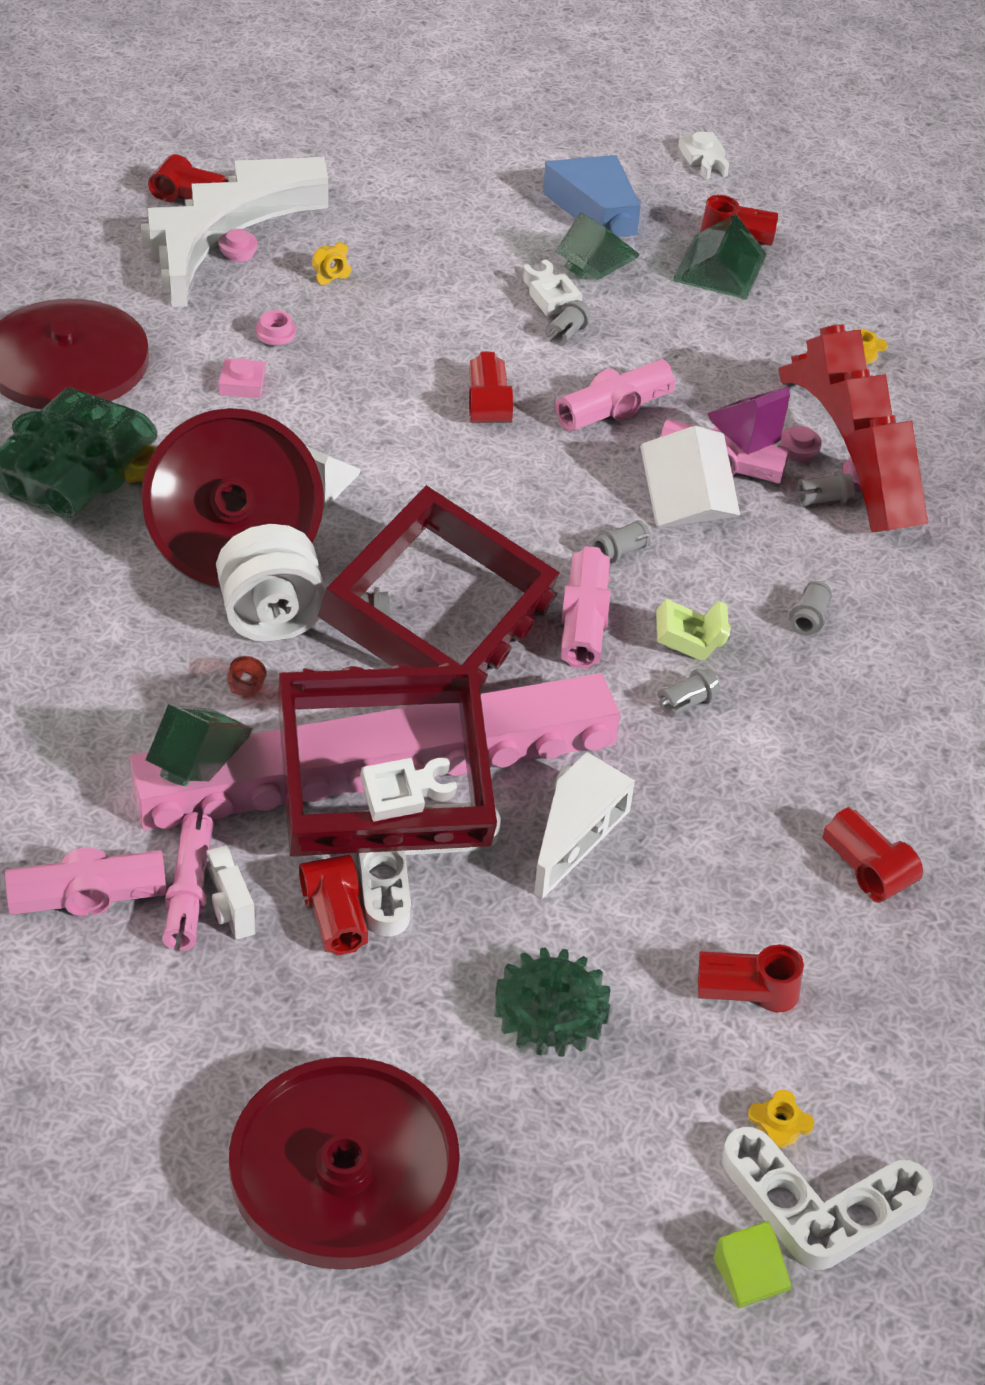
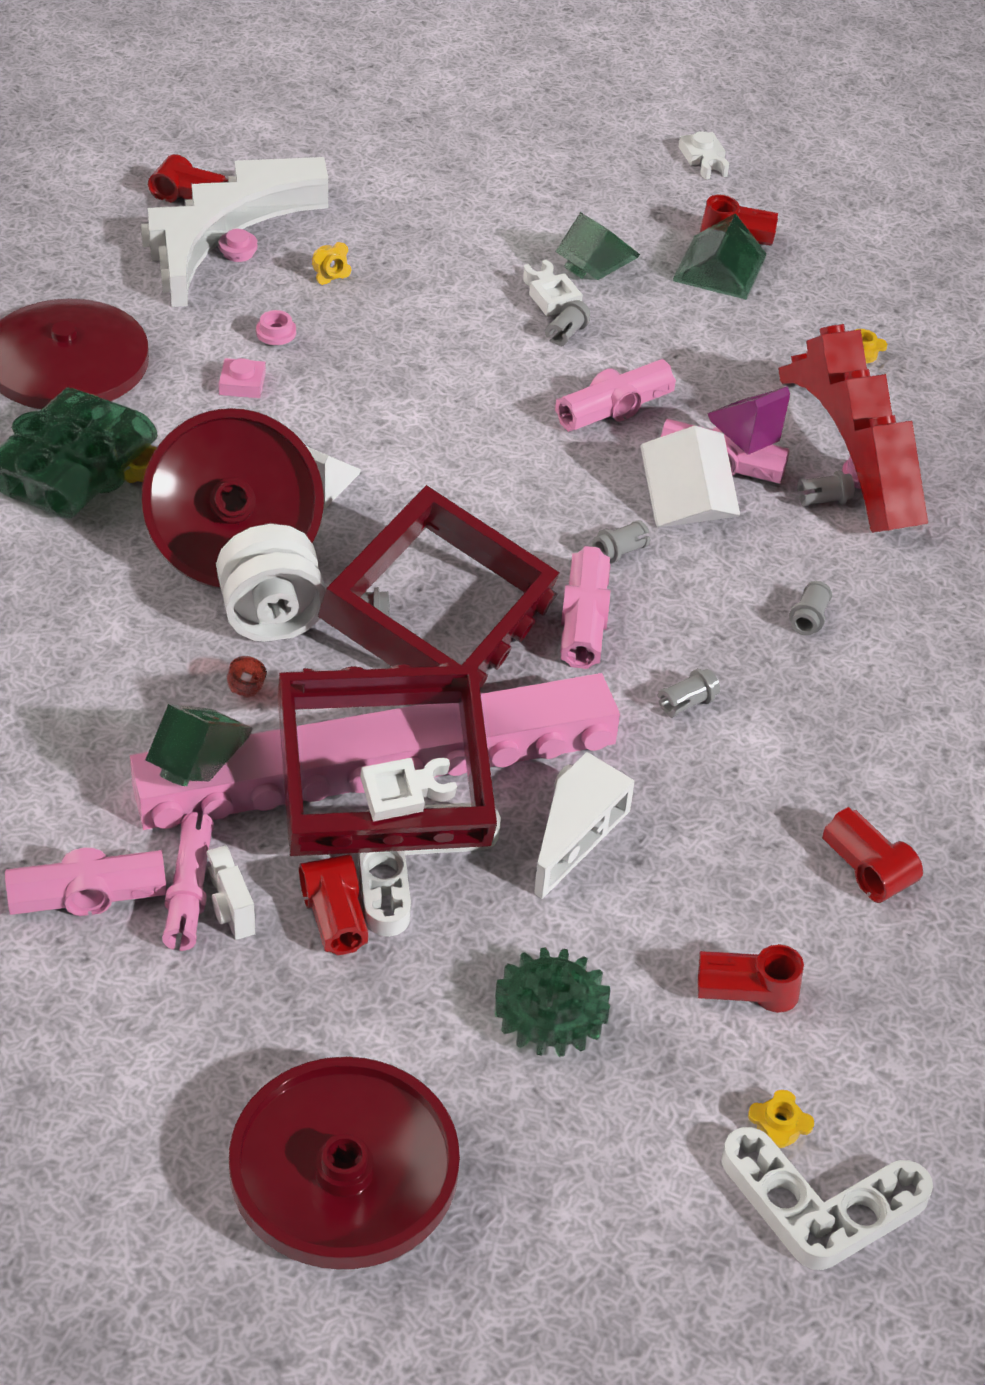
(488, 392): red piece -> none
(596, 189): medium blue slope -> none
(691, 631): yellowish green bracket -> none
(752, 1264): lime slope -> none
(801, 442): bright pink plate -> none

